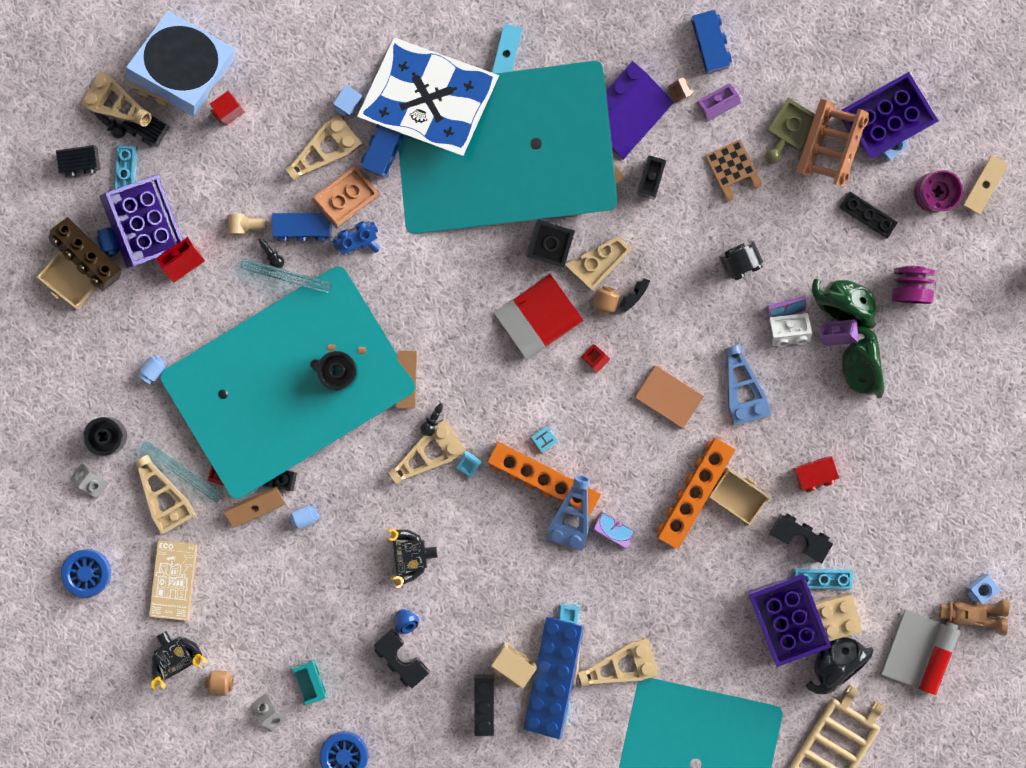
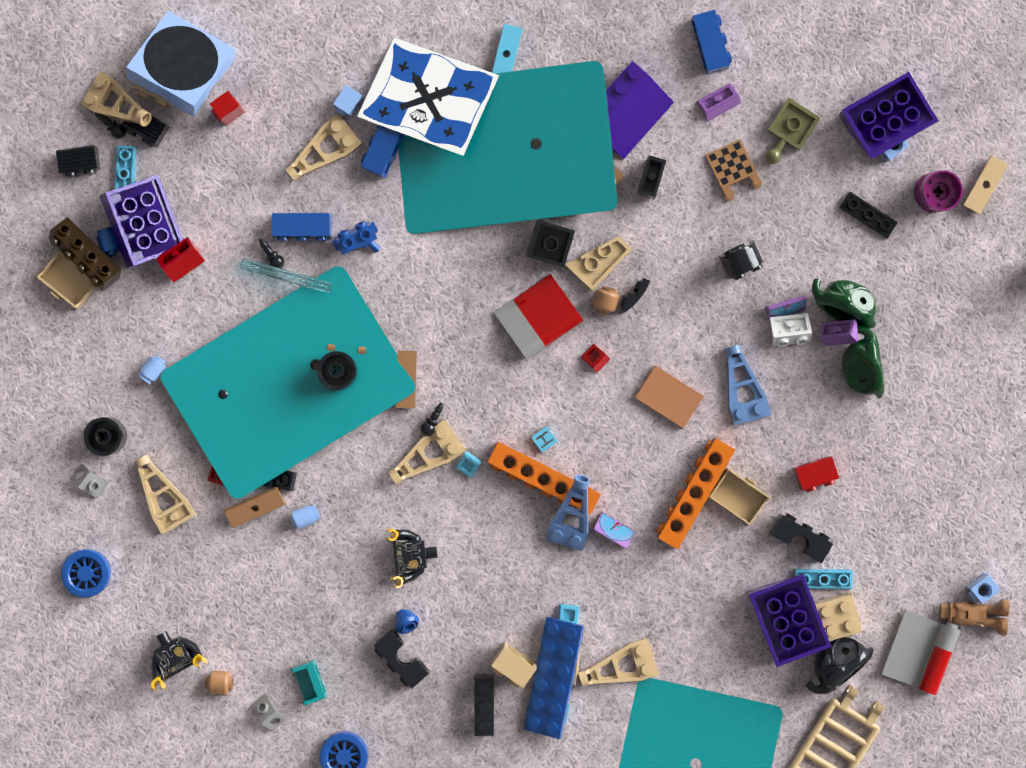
(173, 580): tan tile -> none
(181, 471): clear light blue axle -> none
(240, 224): tan pin -> none
(345, 197): nougat tile -> none
(680, 90): medium nougat tile -> none
(815, 137): nougat fence -> none
(913, 285): magenta wheel -> none

